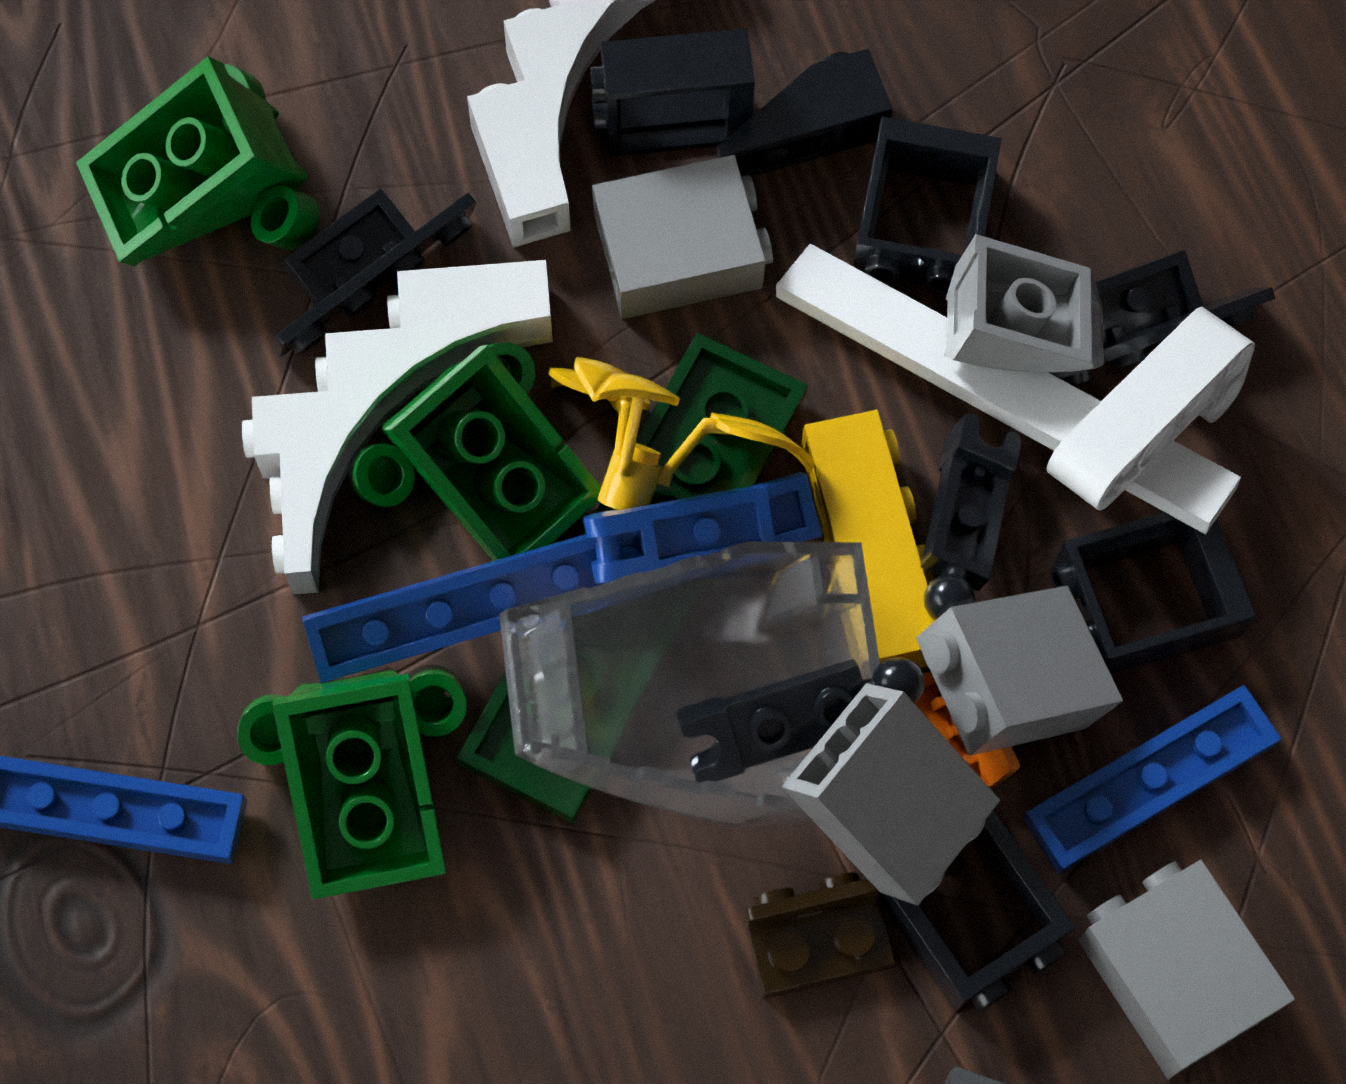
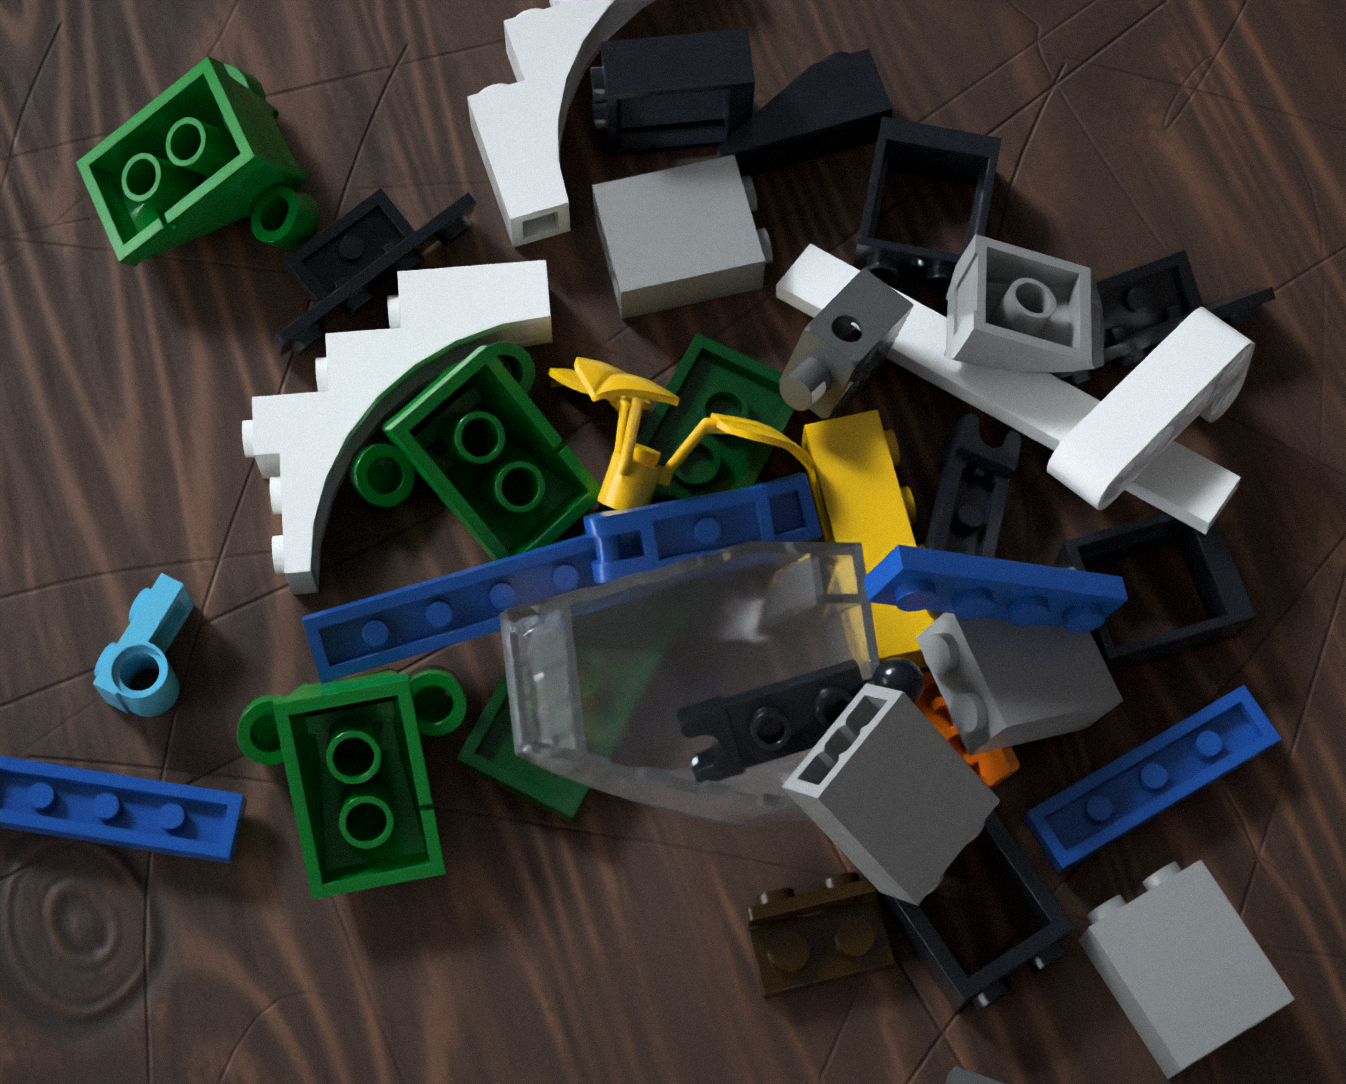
(153, 625): none -> medium azure plate
(831, 372): none -> dark grey torso
(994, 589): none -> blue plate

